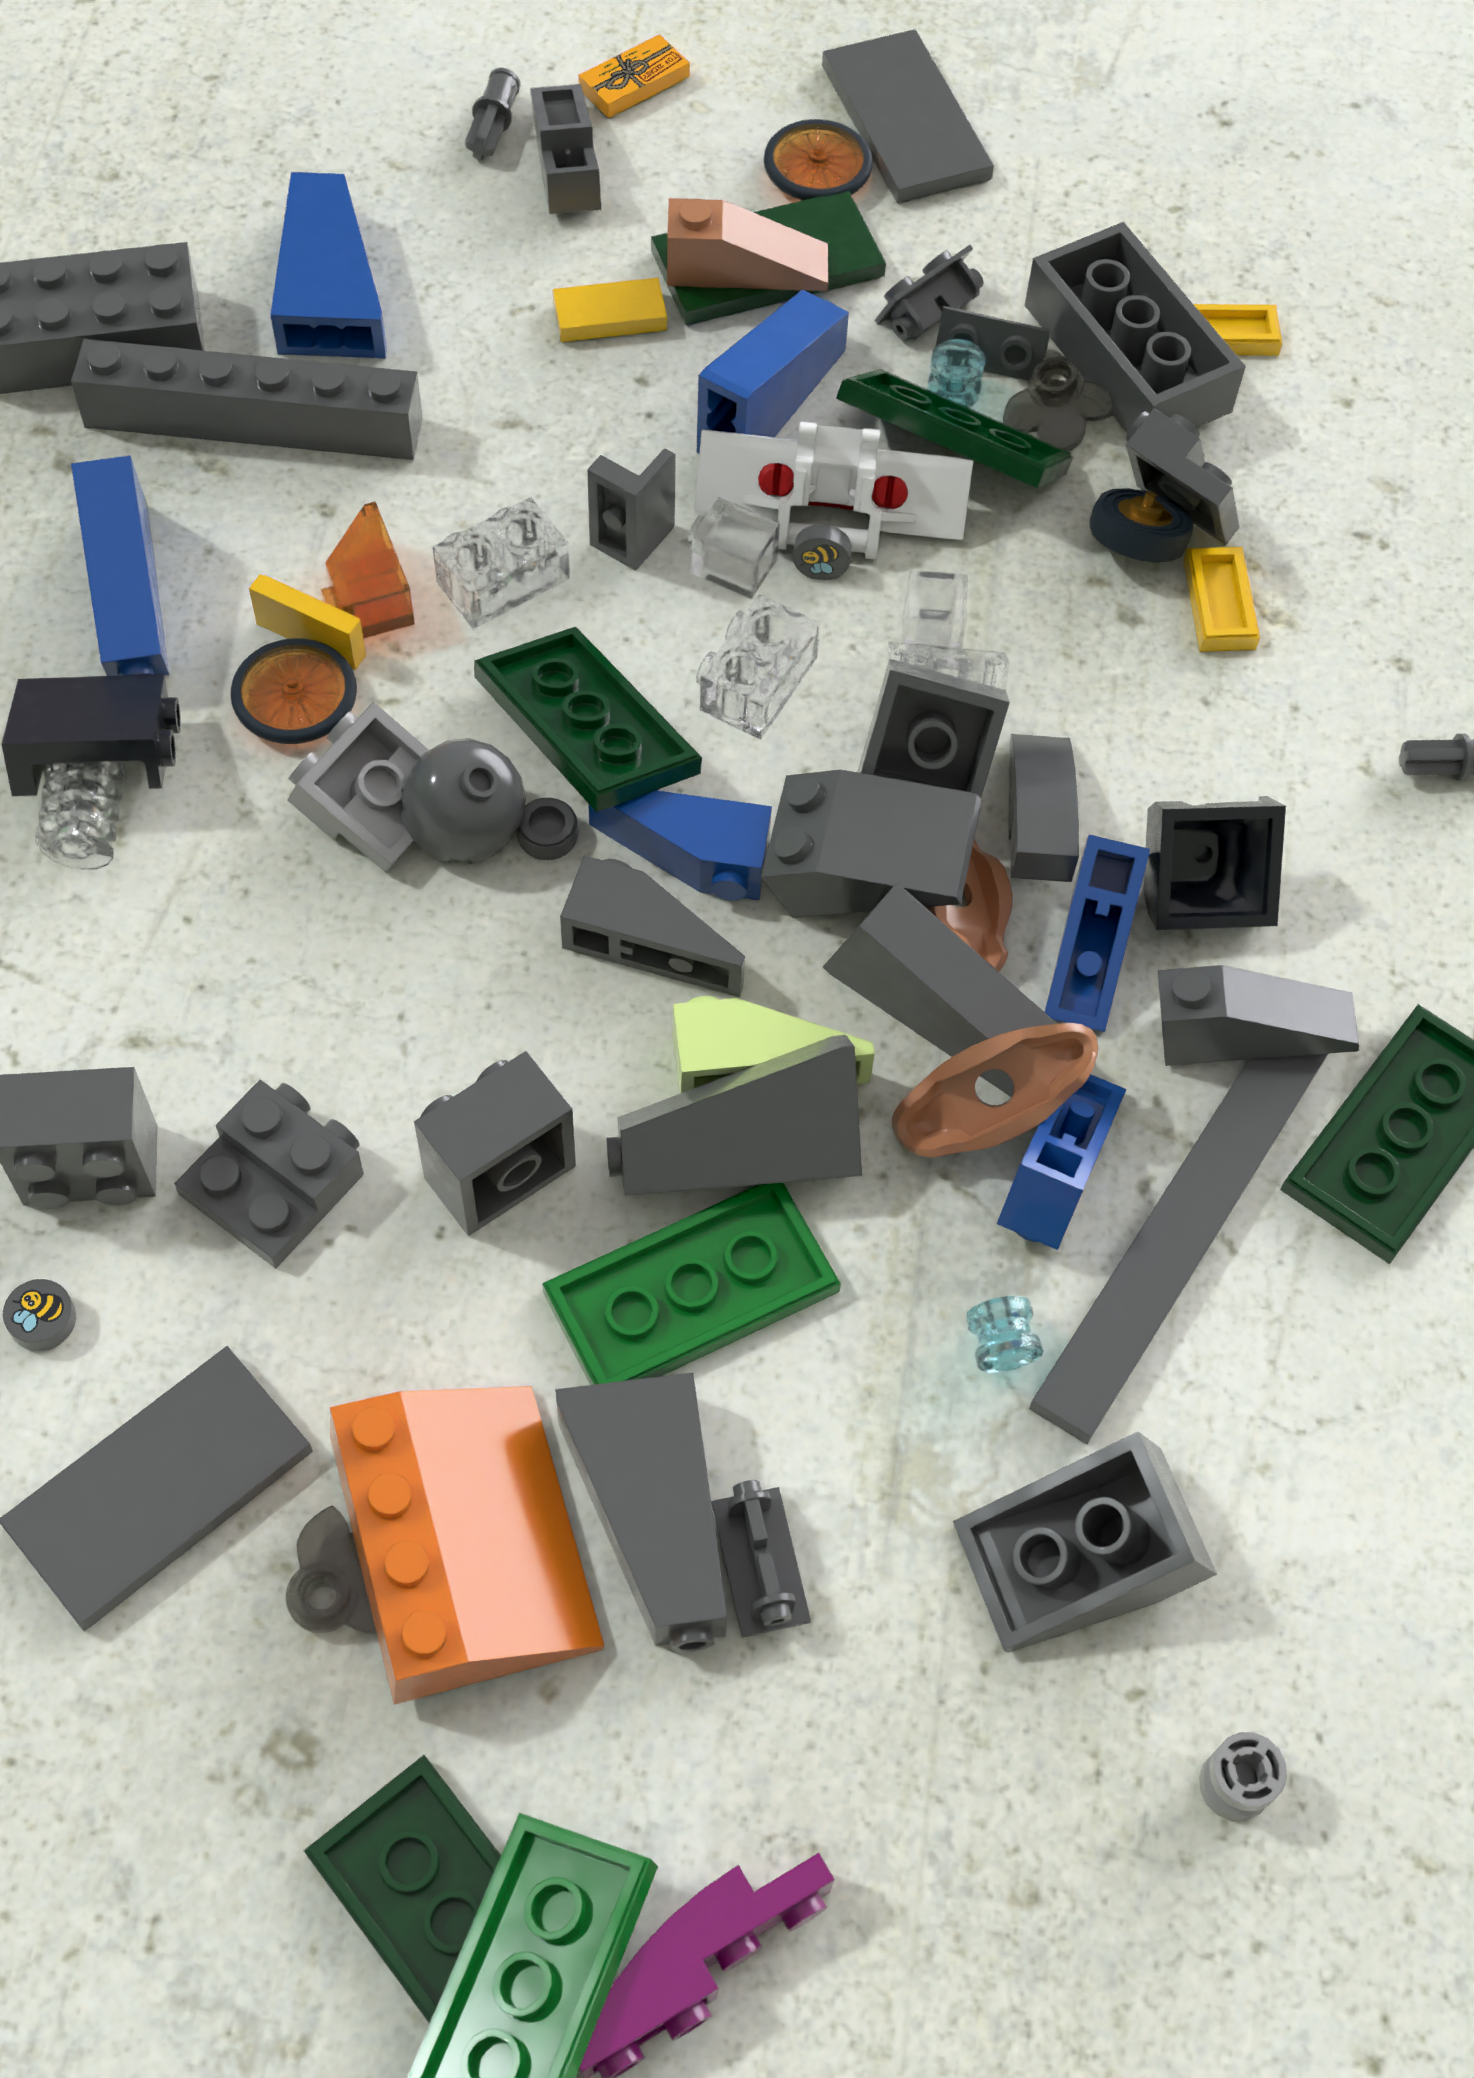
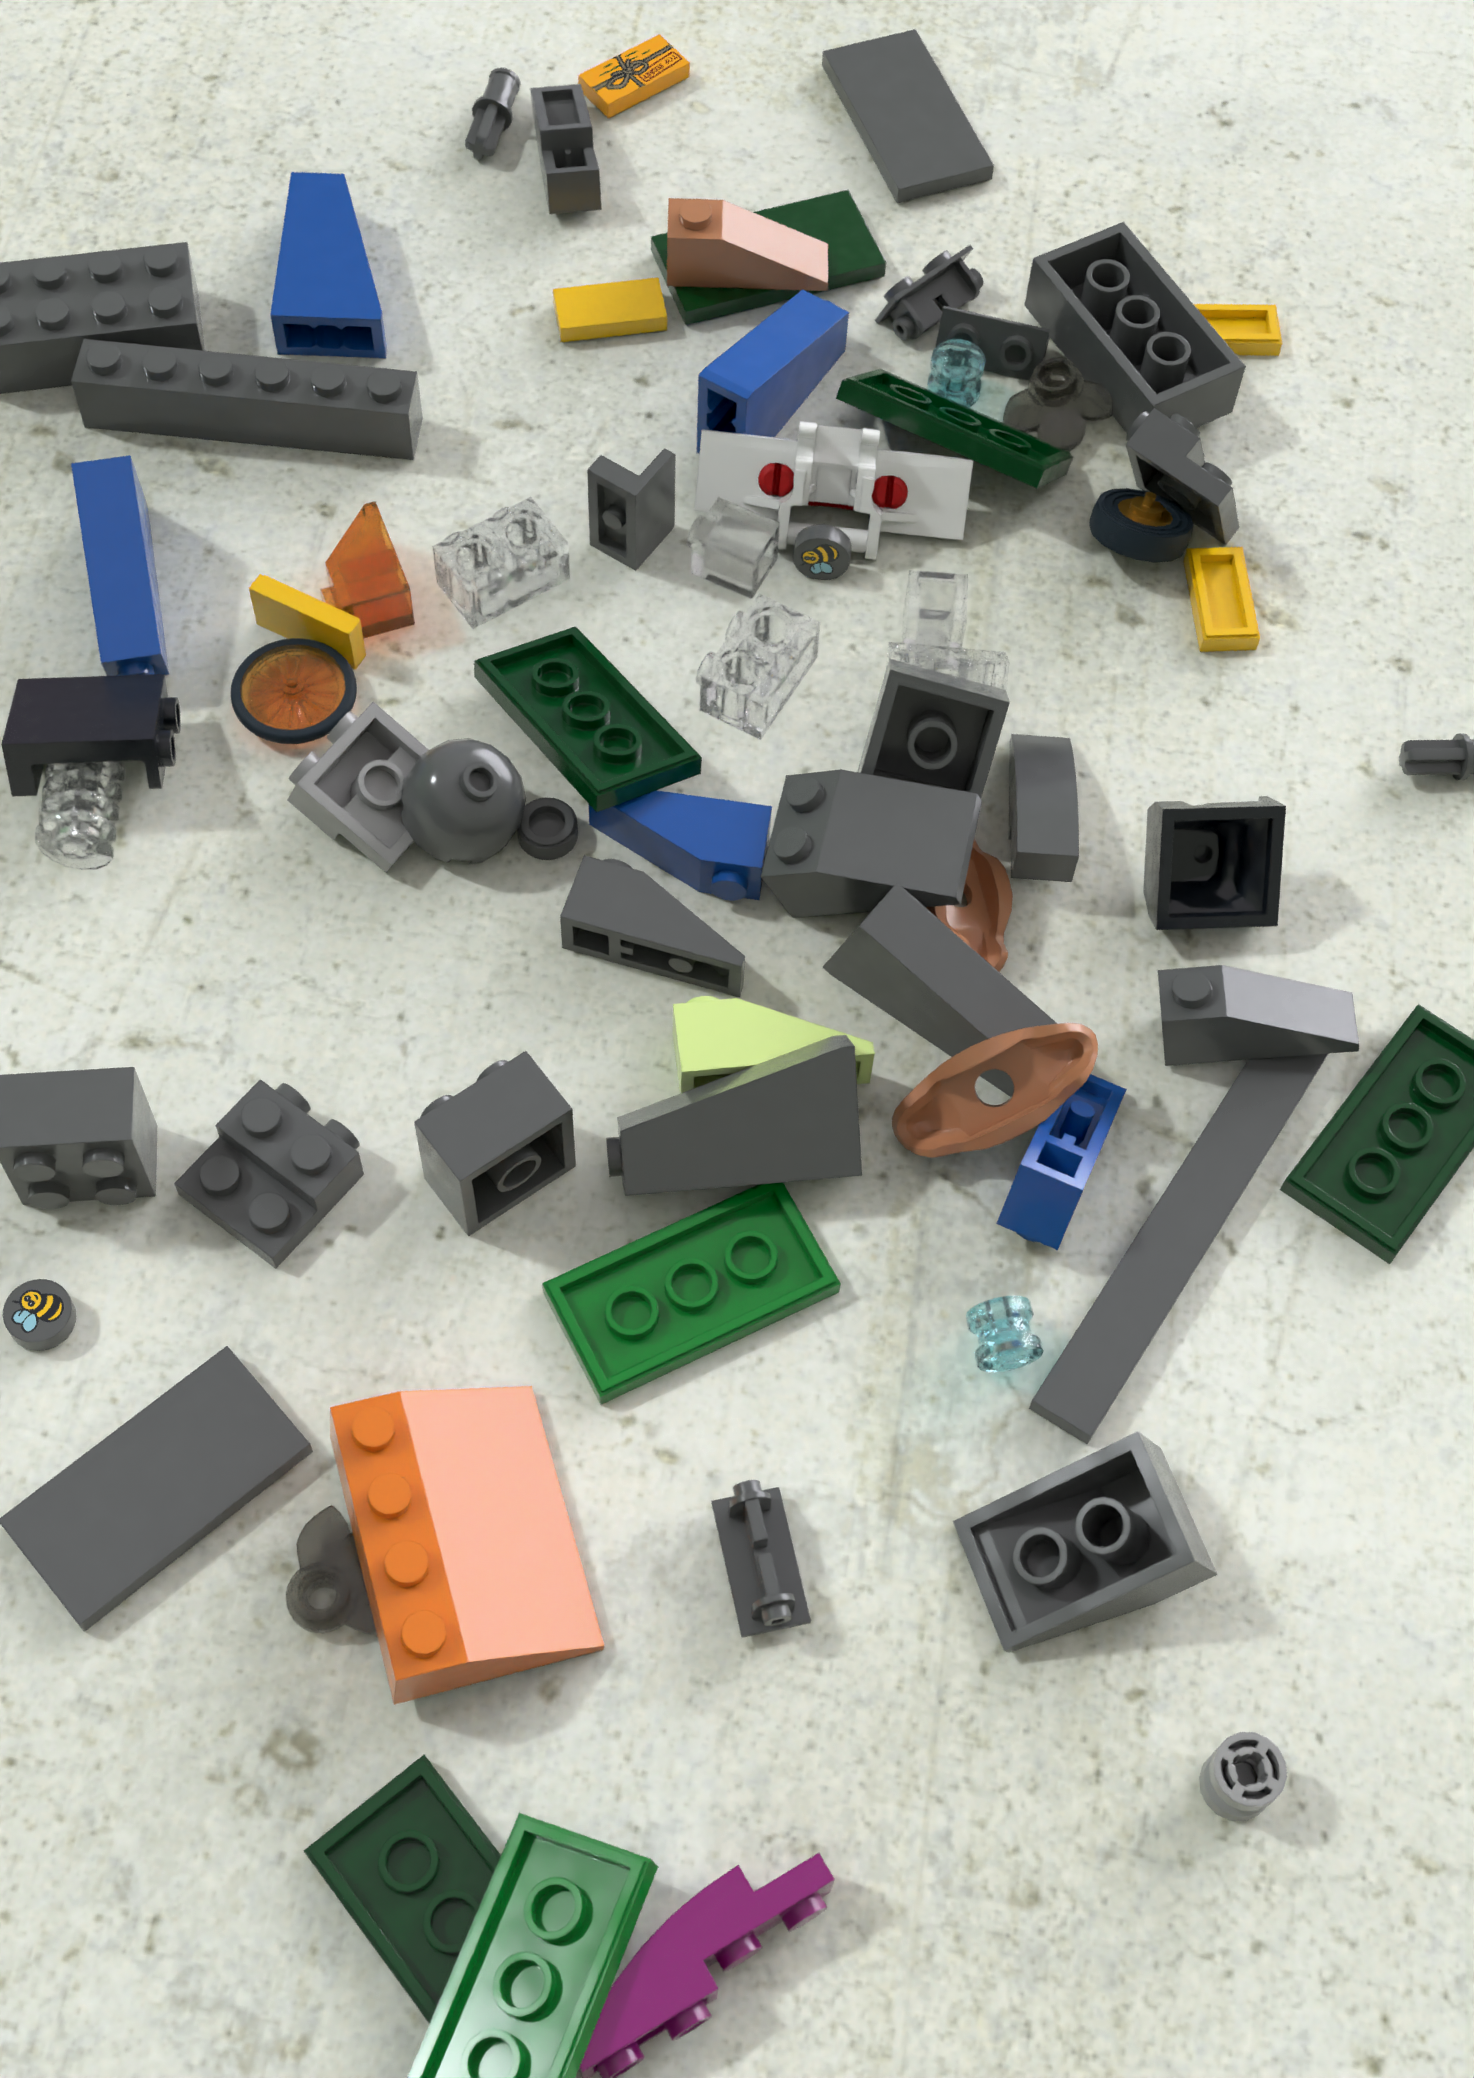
(650, 1487): dark grey slope -> none
(817, 159): clear orange wheel -> none
(1096, 932): blue slope -> none

